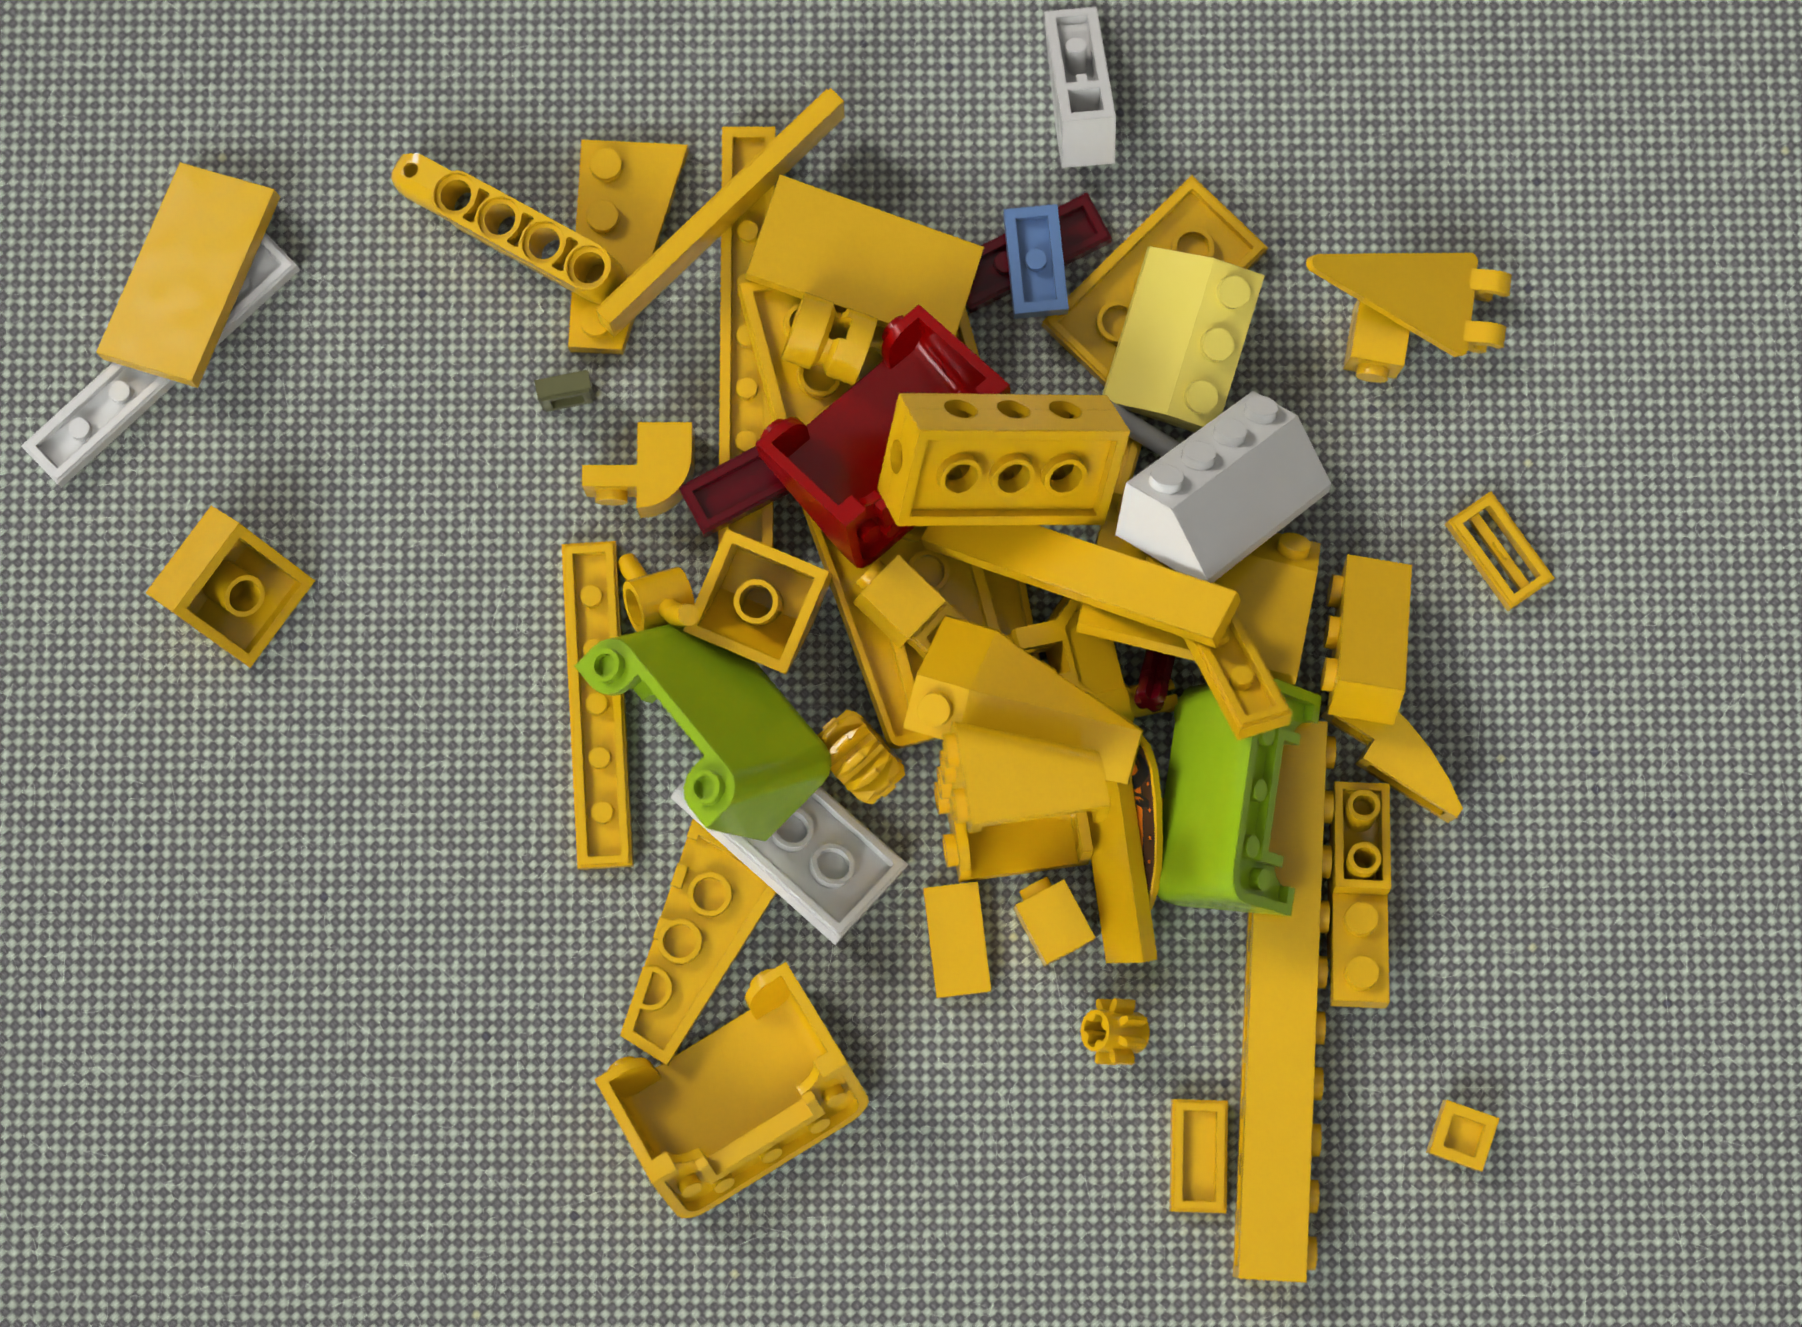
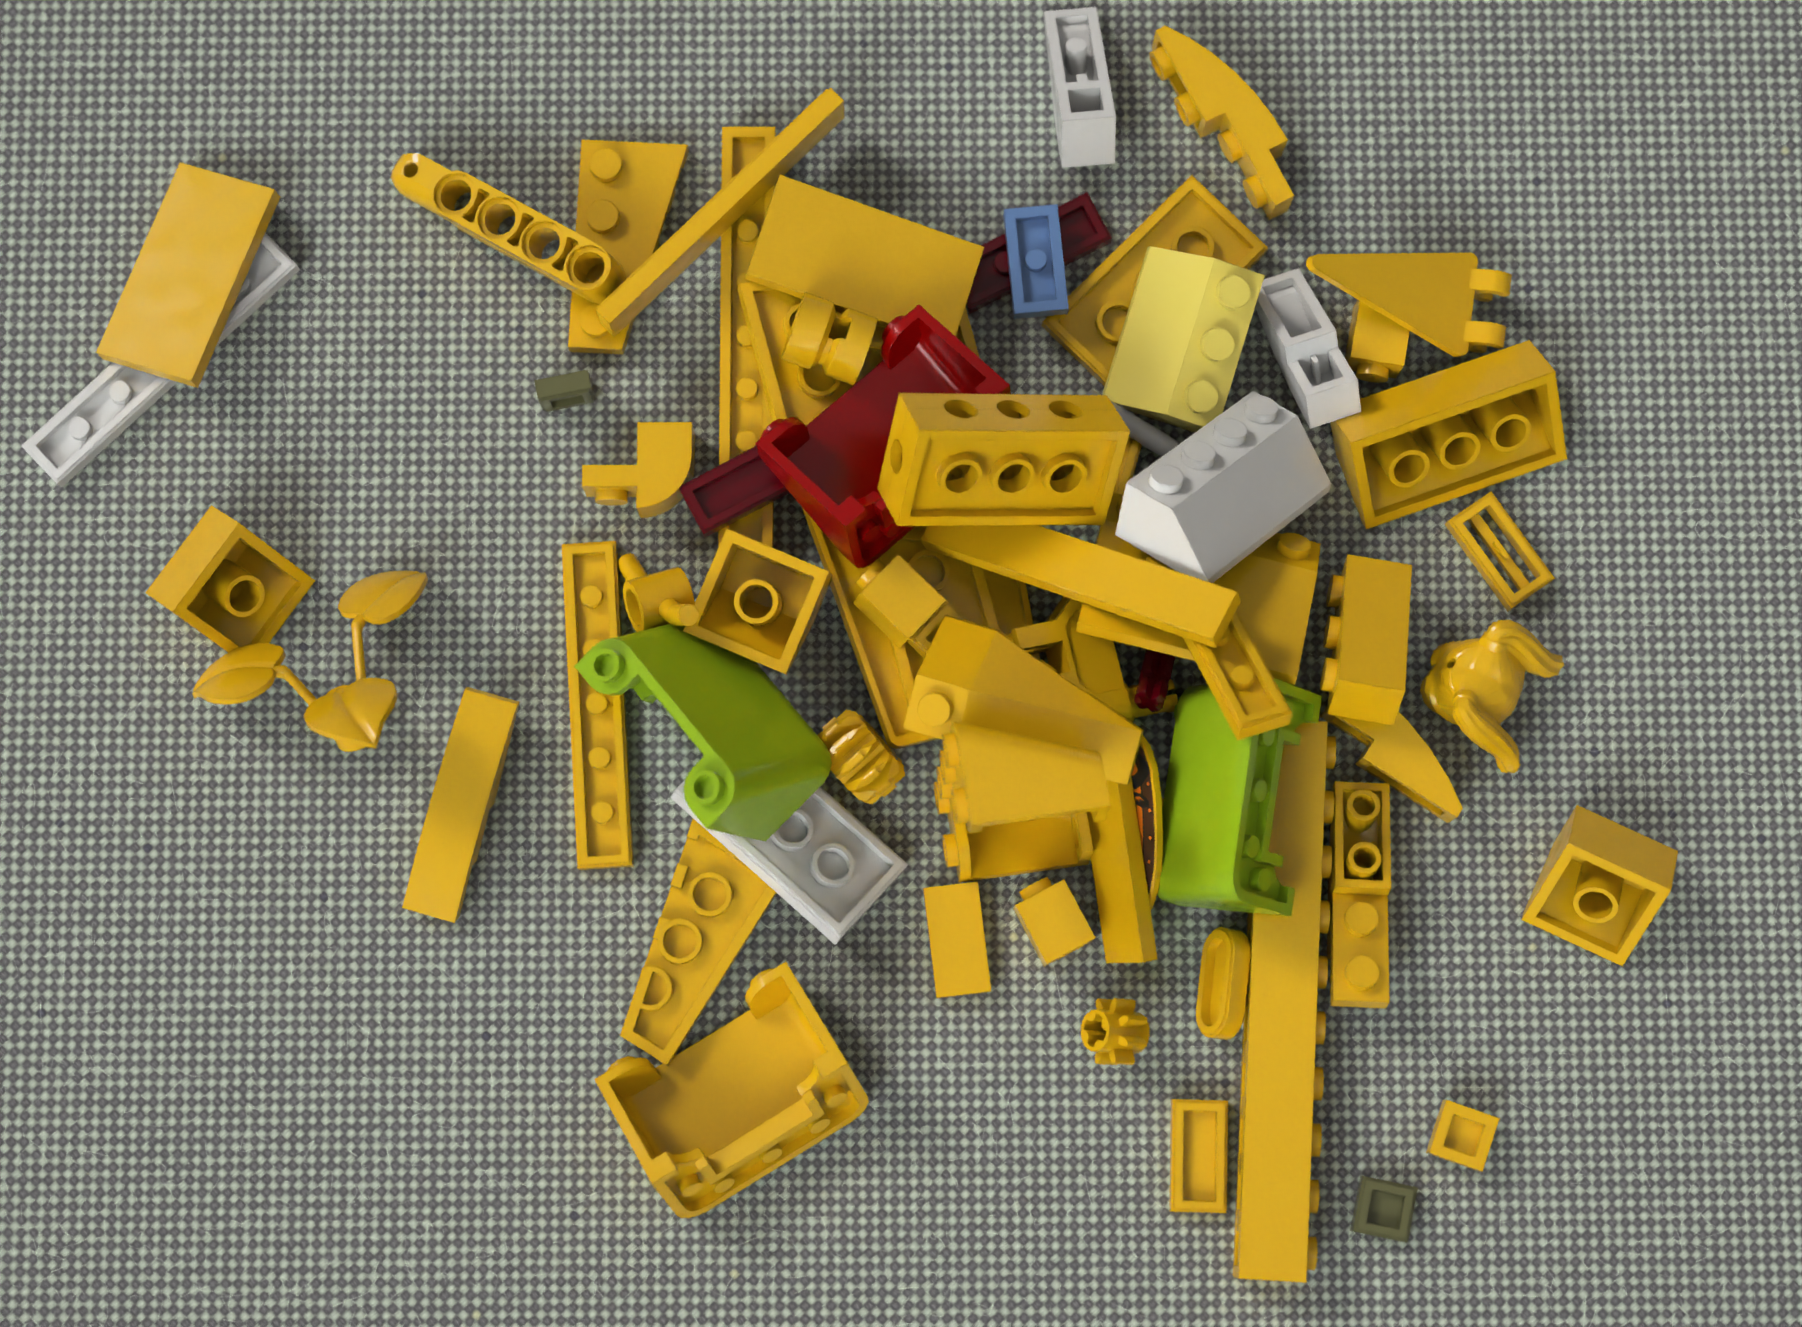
(349, 712): none -> yellow plant
(460, 804): none -> yellow slope
(1219, 99): none -> yellow slope
(1223, 983): none -> yellow tile
(1307, 349): none -> white slope
(1384, 1209): none -> olive tile
(1451, 433): none -> yellow slope
(1481, 682): none -> yellow hair
(1601, 885): none -> yellow slope

